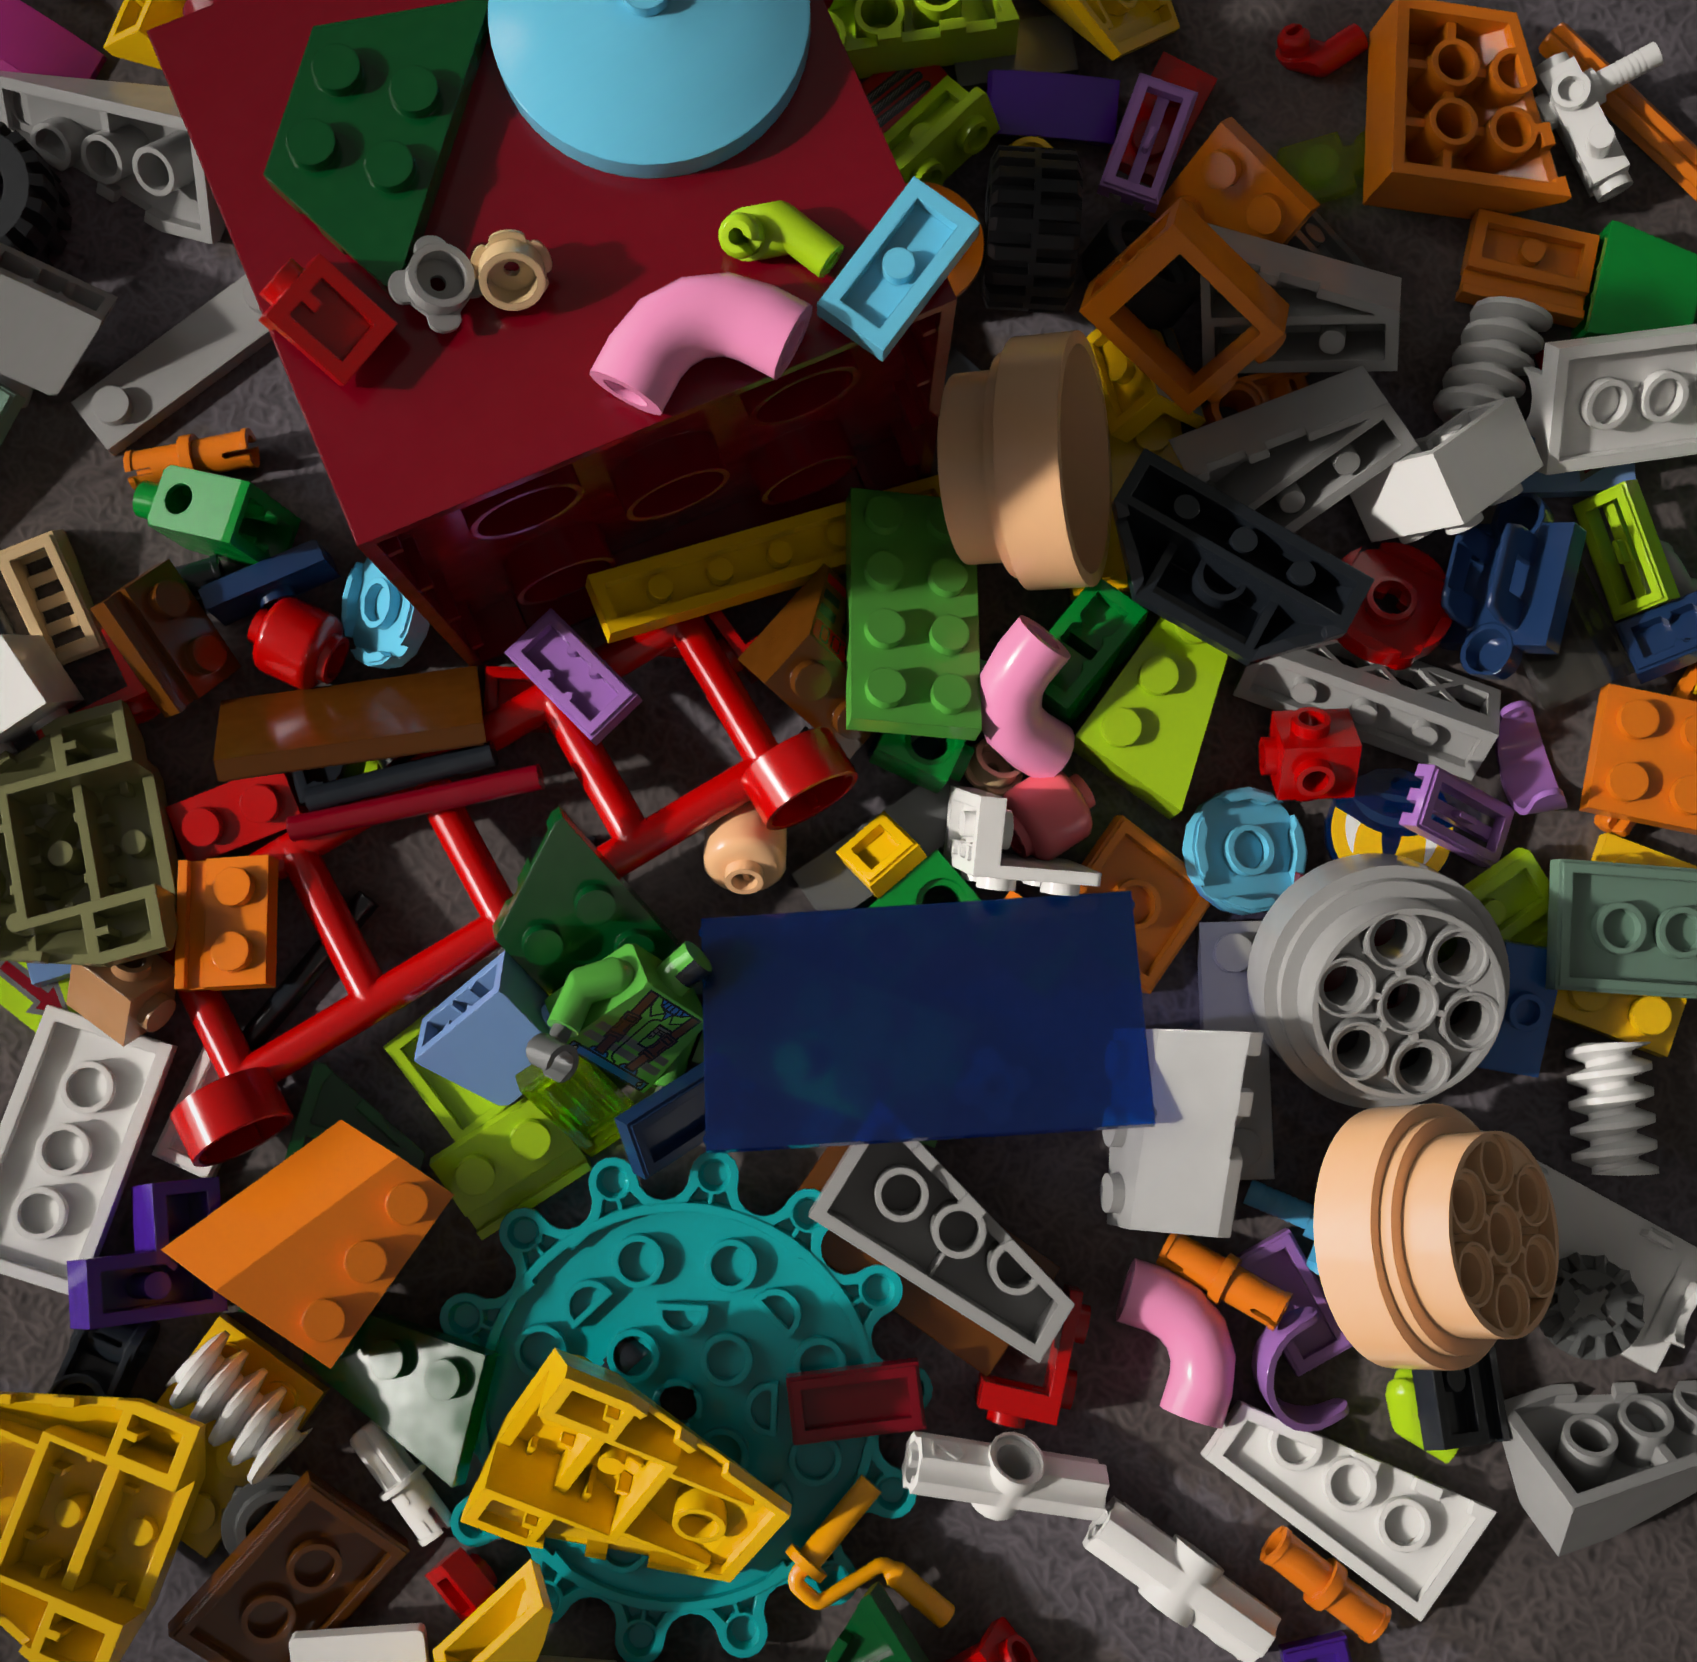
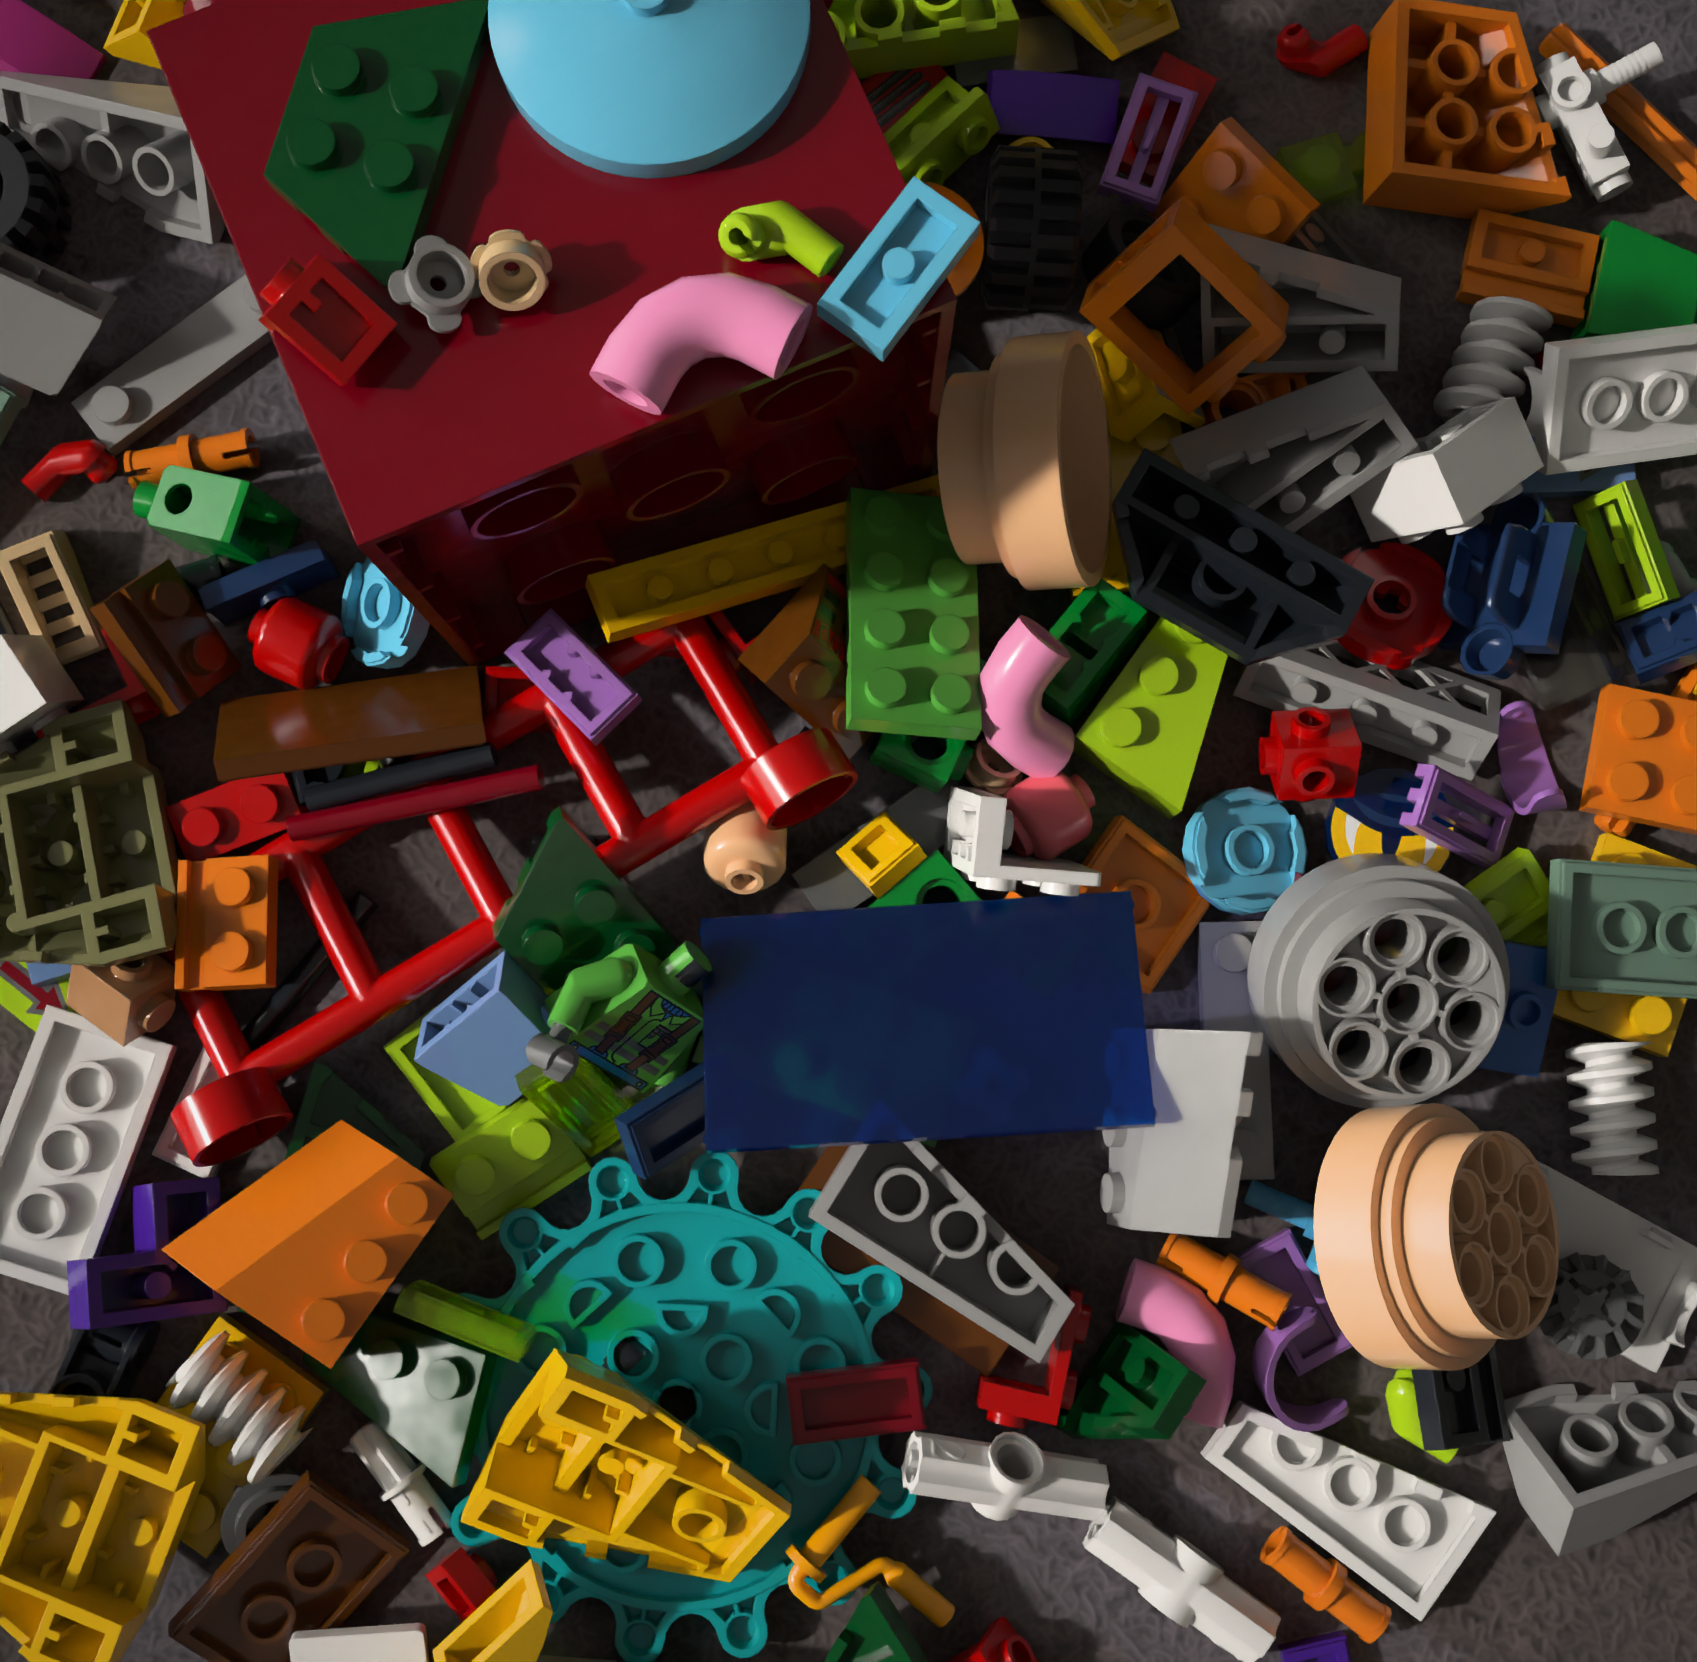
(69, 460): none -> red arm
(466, 1319): none -> clear neon green tile
(1130, 1391): none -> dark green wing

